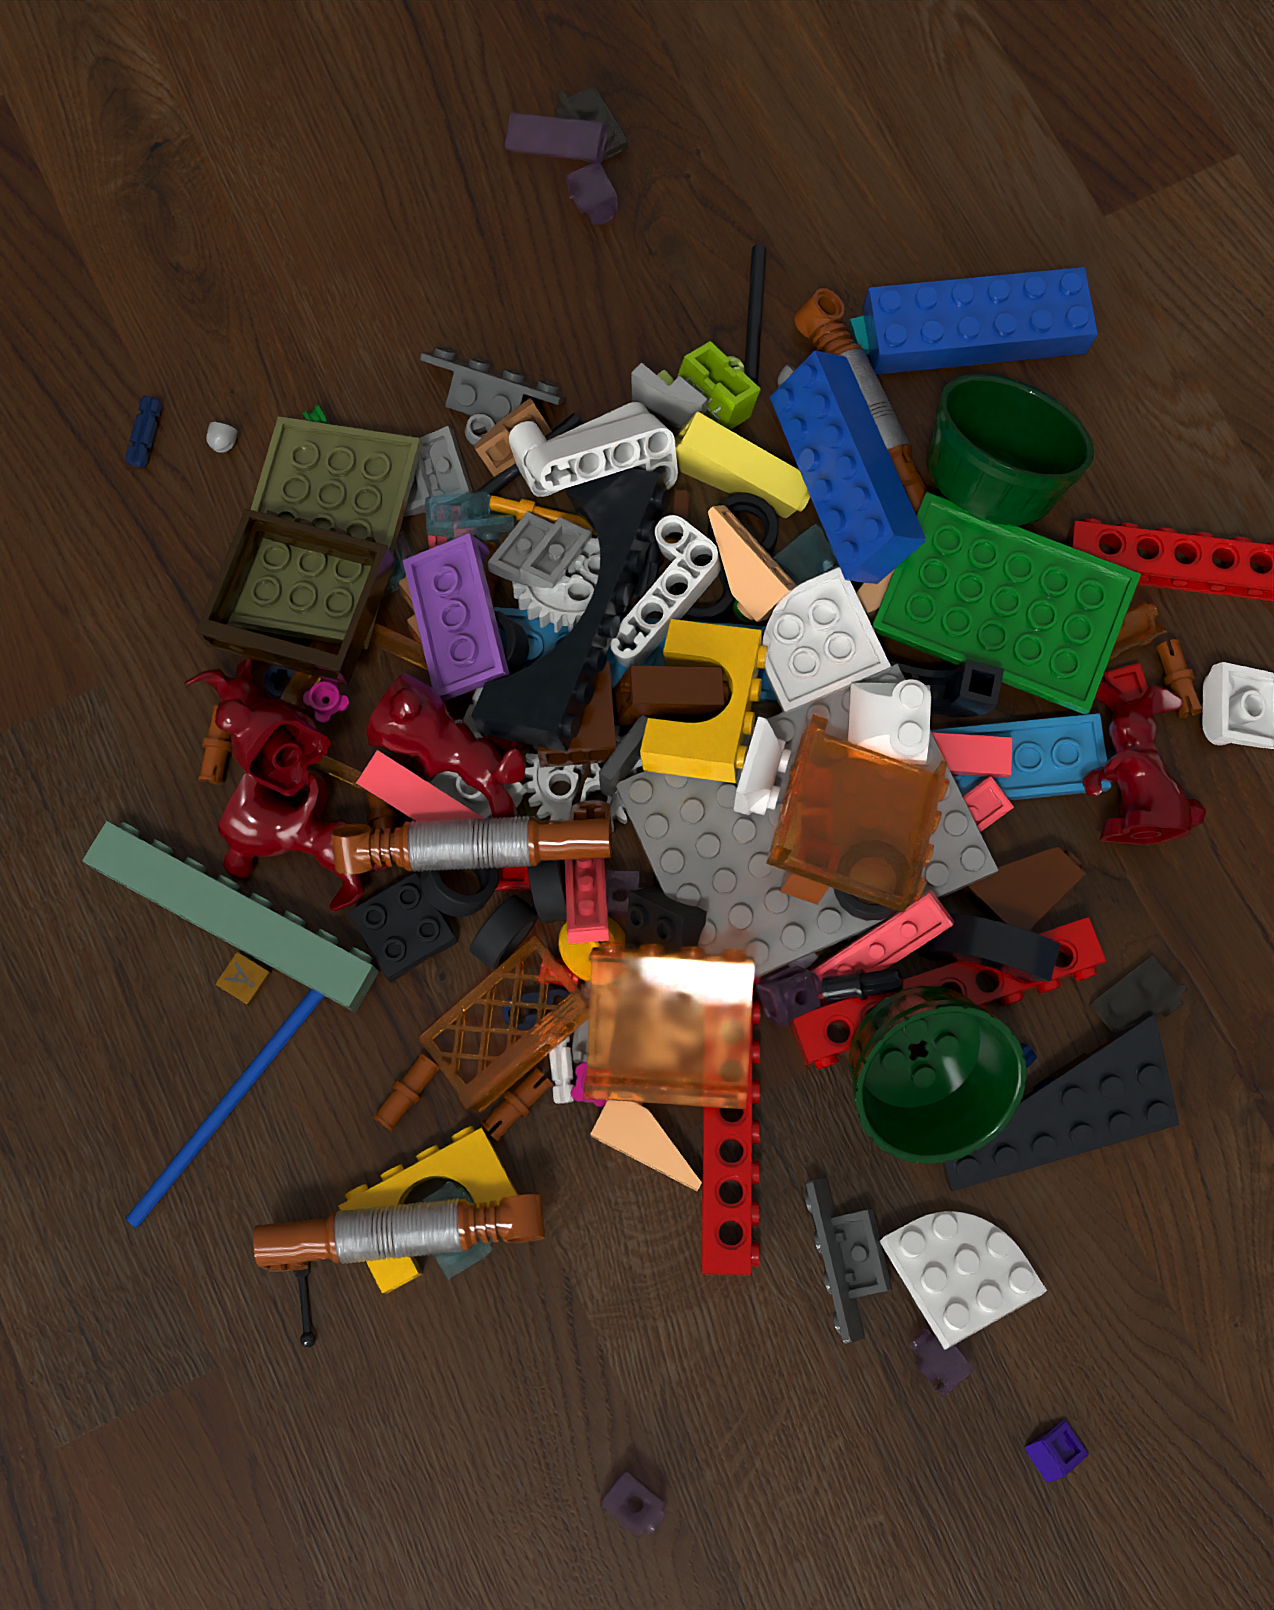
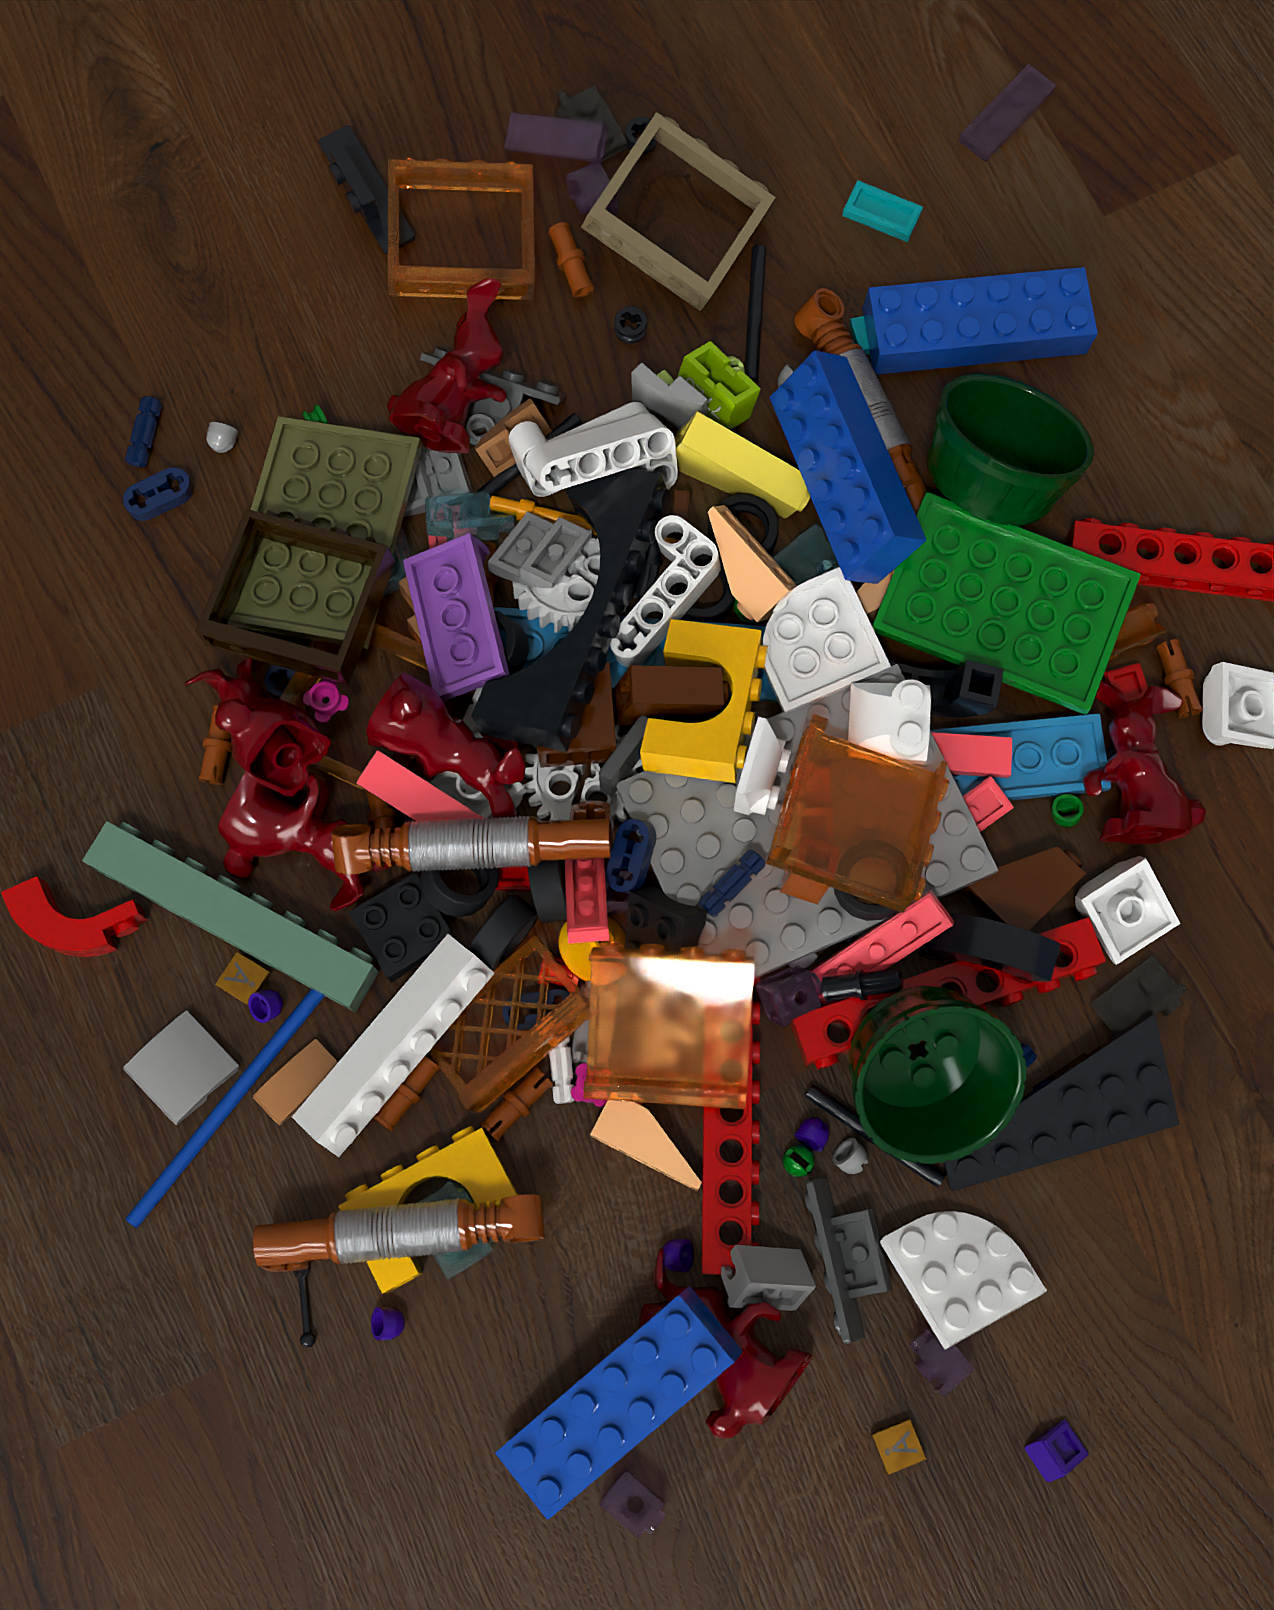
(39, 917): none -> red arch
(158, 494): none -> dark blue beam
(181, 1067): none -> light grey slope
(265, 1005): none -> dark purple hinge
(295, 1082): none -> medium nougat slope
(363, 185): none -> black bracket
(387, 1323): none -> dark purple hinge
(392, 1045): none -> white brick
(439, 402): none -> dark red animal
(469, 176): none -> clear orange window
(570, 259): none -> dark orange pin
(619, 1402): none -> blue brick
(626, 334): none -> black bush
(631, 855): none -> dark blue beam
(638, 125): none -> black bush
(645, 253): none -> dark tan window
(678, 1255): none -> dark purple hinge
(732, 883): none -> dark blue axle
(757, 1379): none -> dark red animal
(767, 1276): none -> light grey hinge
(792, 1167): none -> green hinge
(813, 1133): none -> dark purple hinge
(850, 1156): none -> light grey hinge
(852, 1121): none -> black bar
(882, 211): none -> teal tile
(898, 1446): none -> pearl gold tile
(1007, 113): none -> clear purple tile
(1065, 805): none -> green hinge
(1126, 908): none -> white slope

